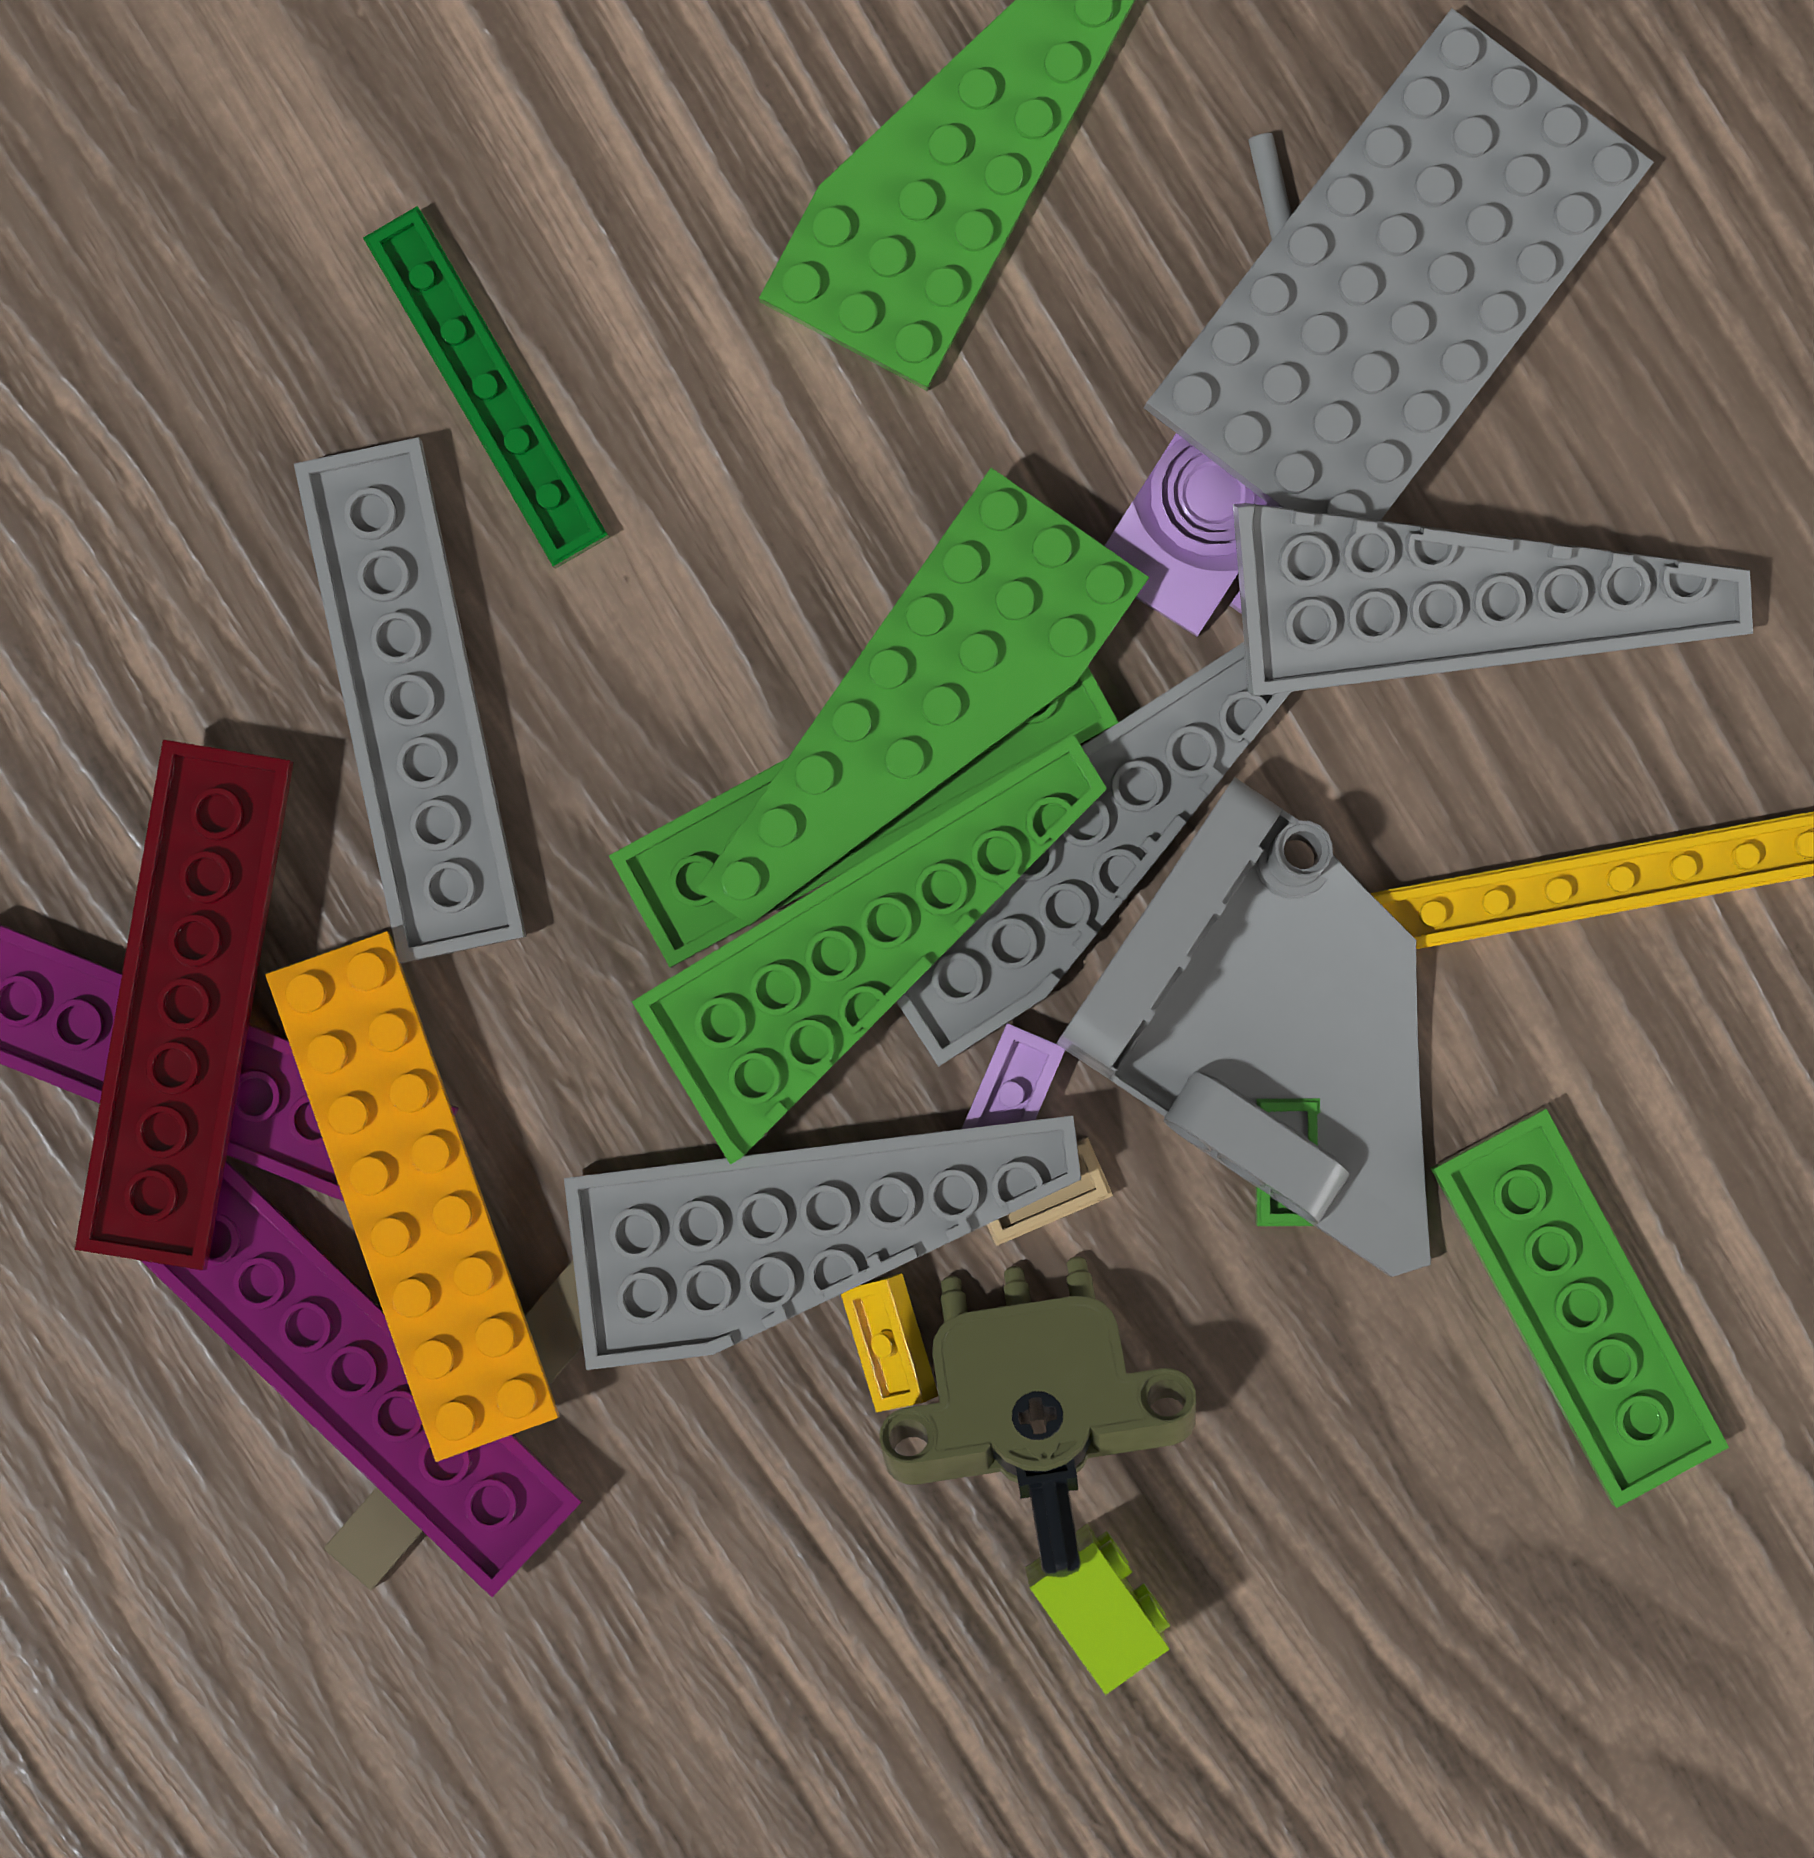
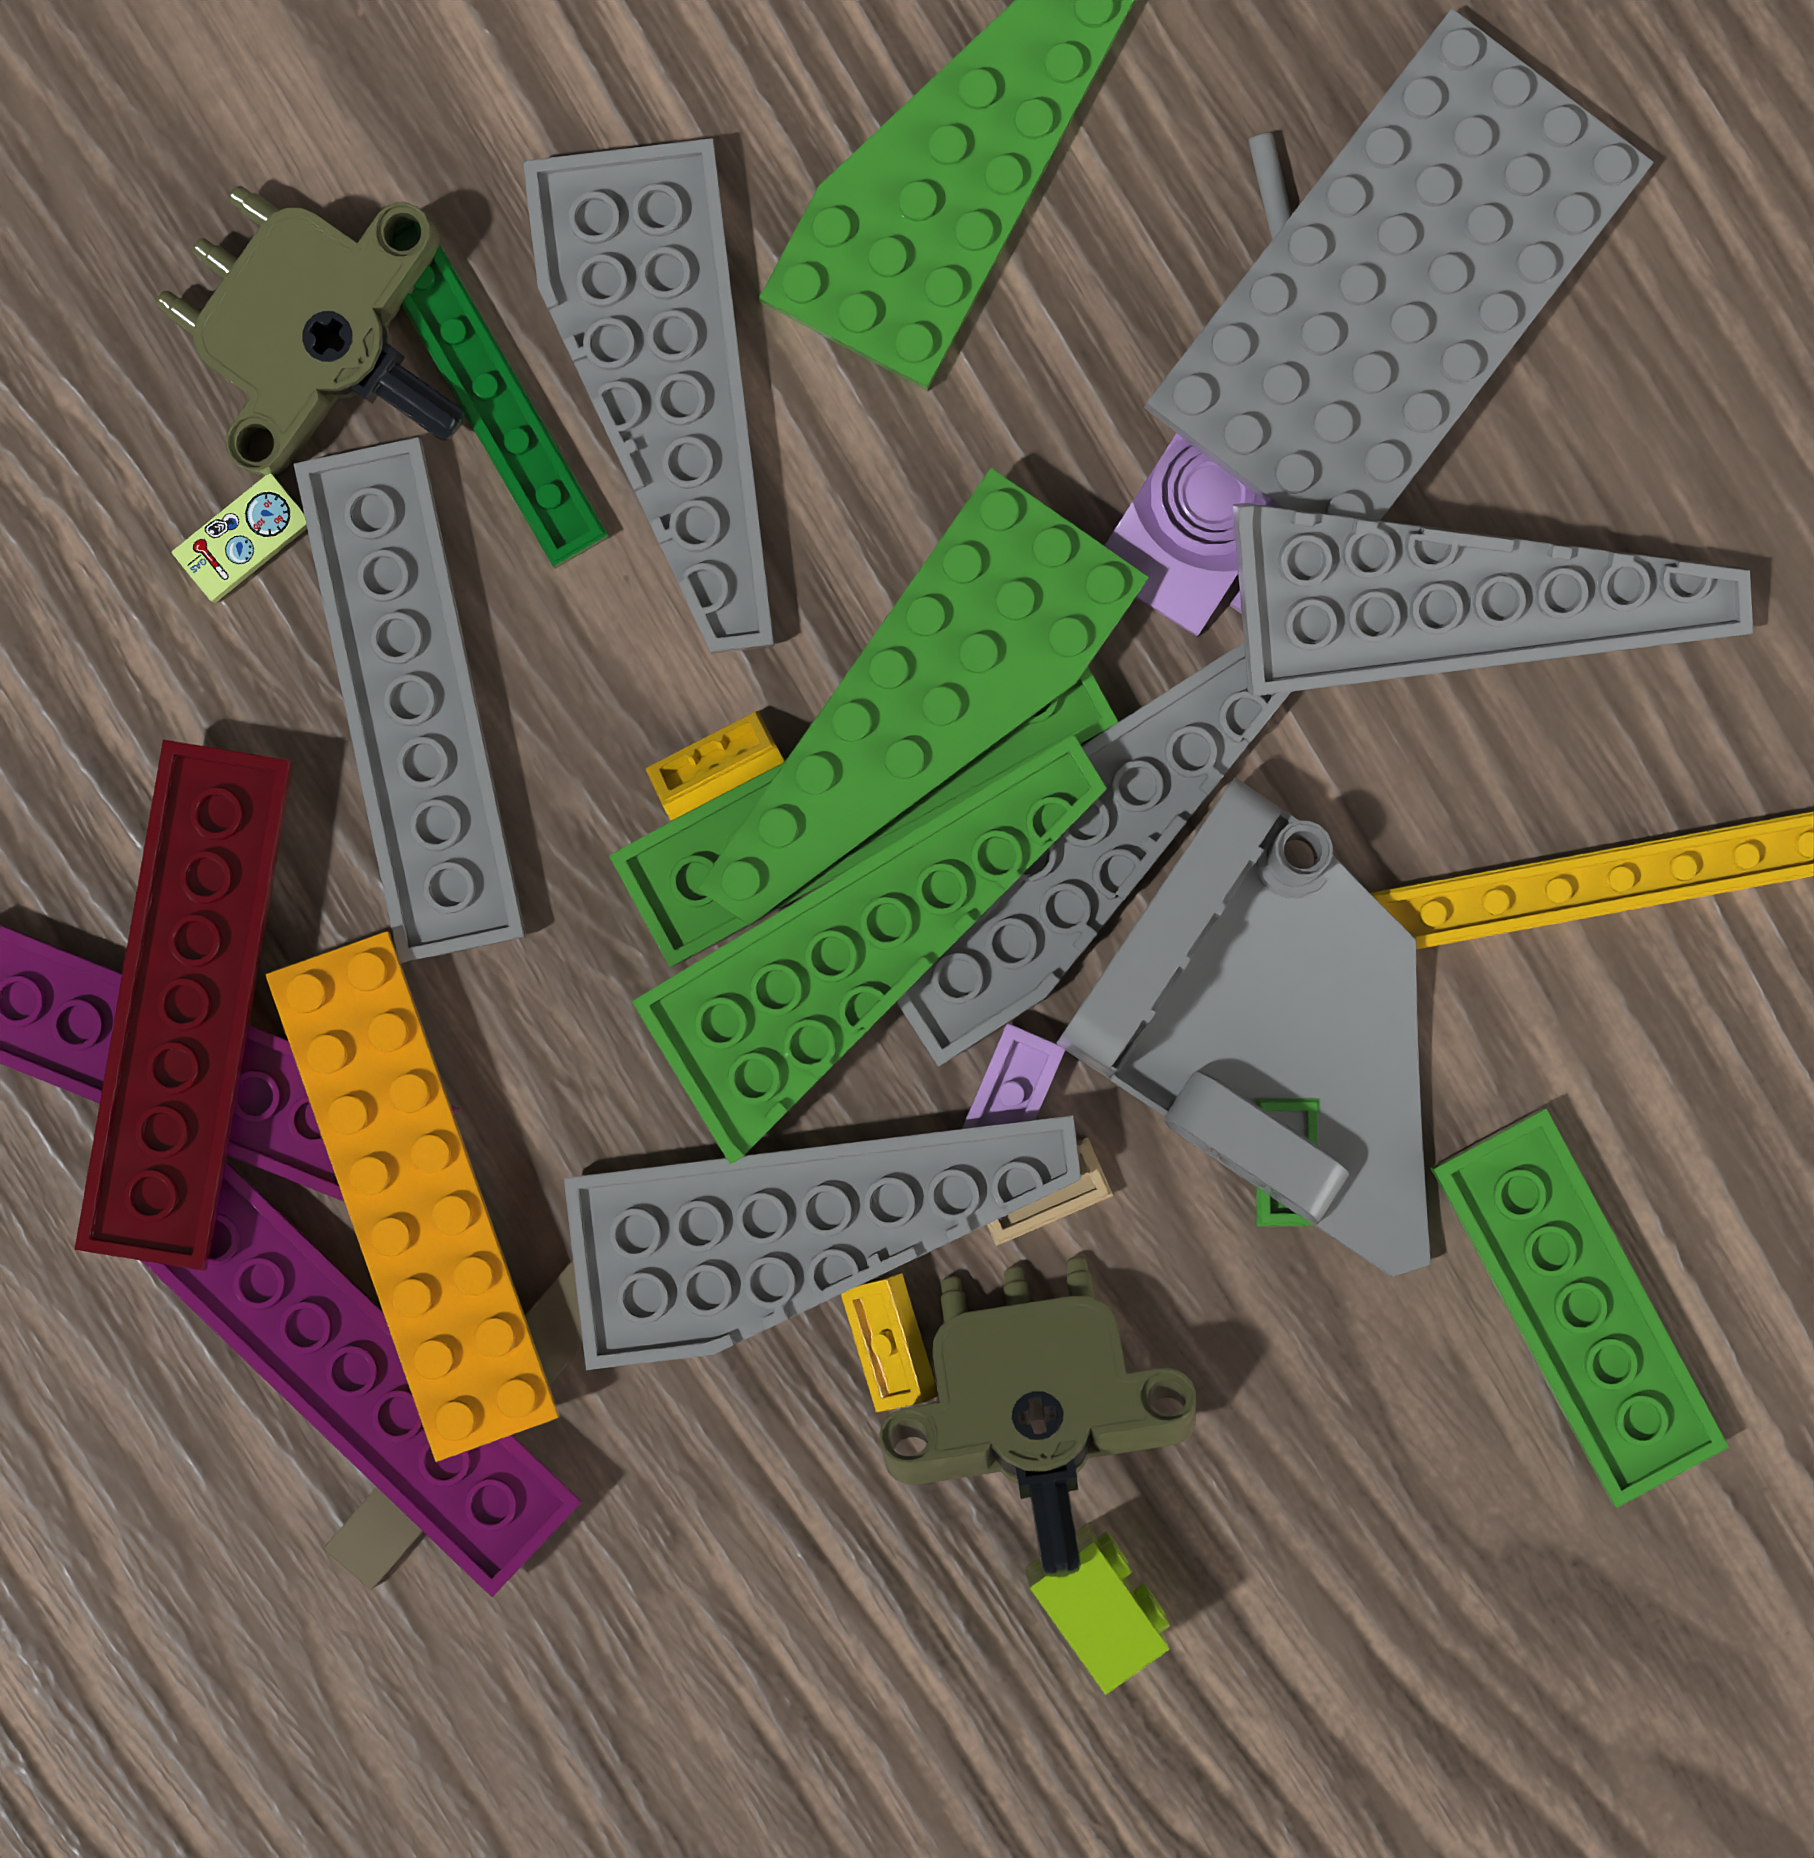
(241, 538): none -> yellowish green tile
(279, 304): none -> olive piece
(646, 309): none -> light grey wing
(714, 765): none -> yellow plate

